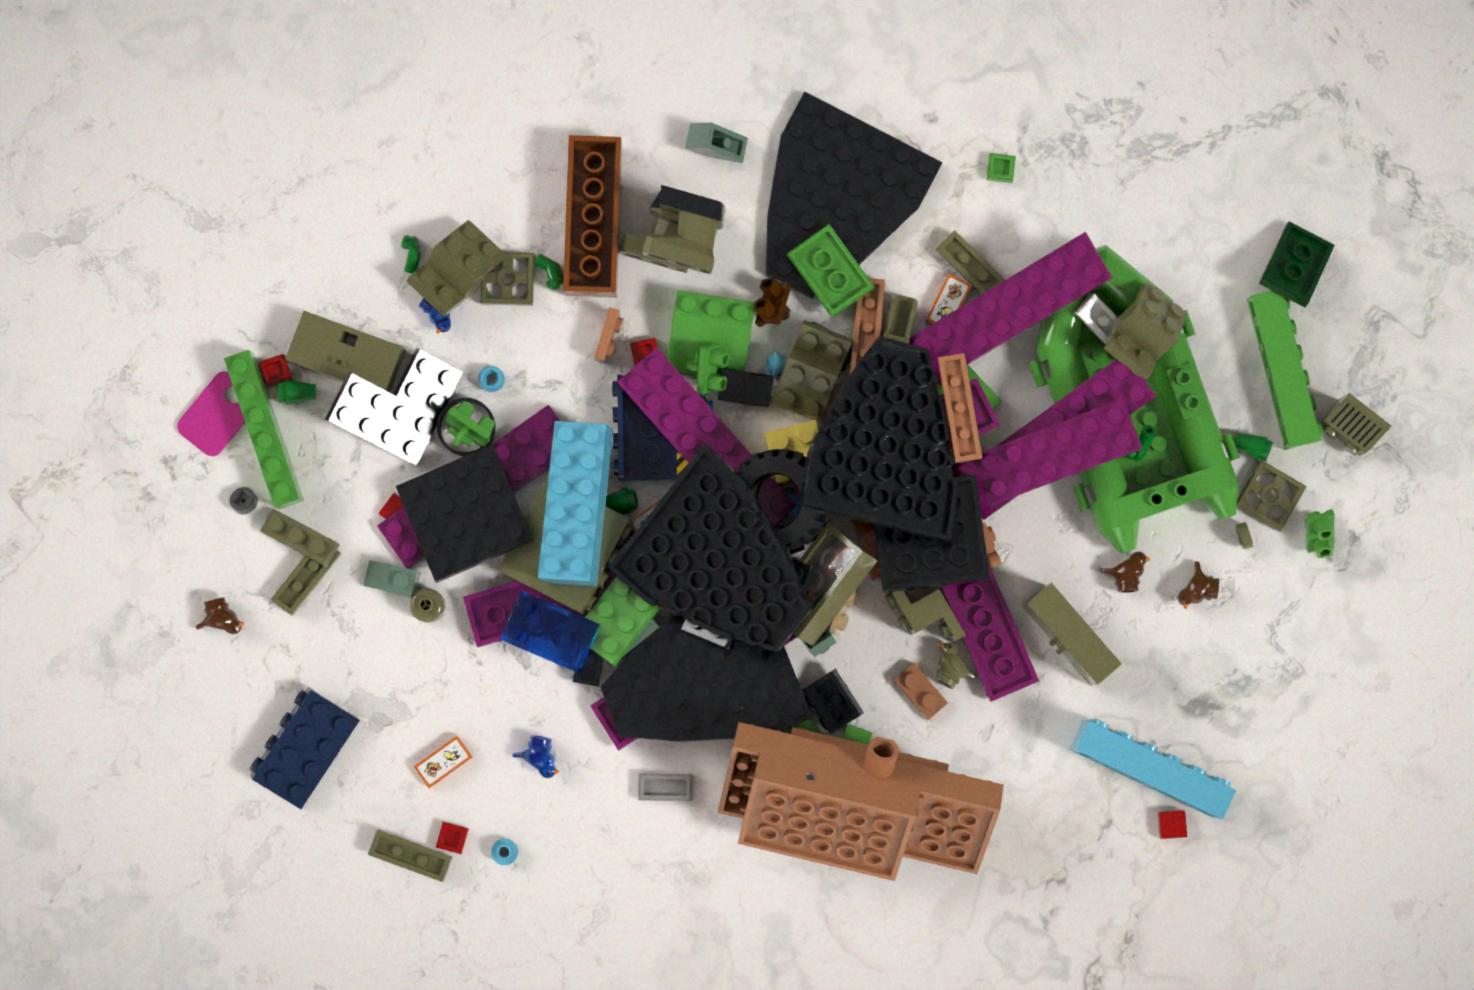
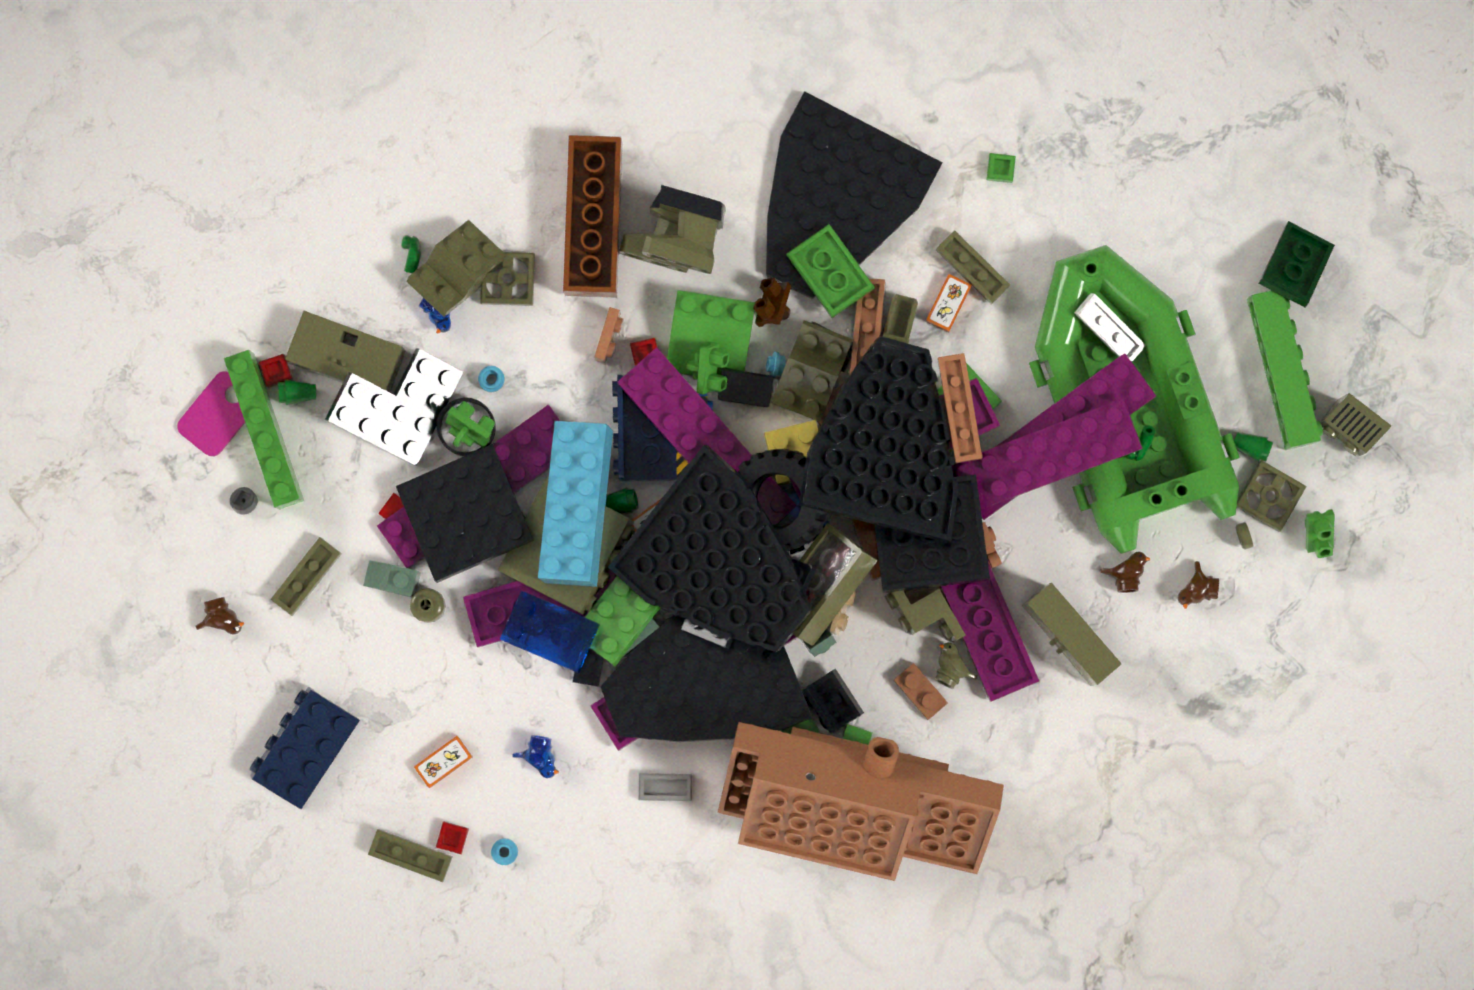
(299, 537): olive plate -> none
(553, 270): green arm -> none
(716, 142): sand green slope -> none
(1016, 303): magenta plate -> none
(1145, 331): olive bracket -> none
(1152, 769): medium azure brick -> none
(1172, 824): red tile -> none

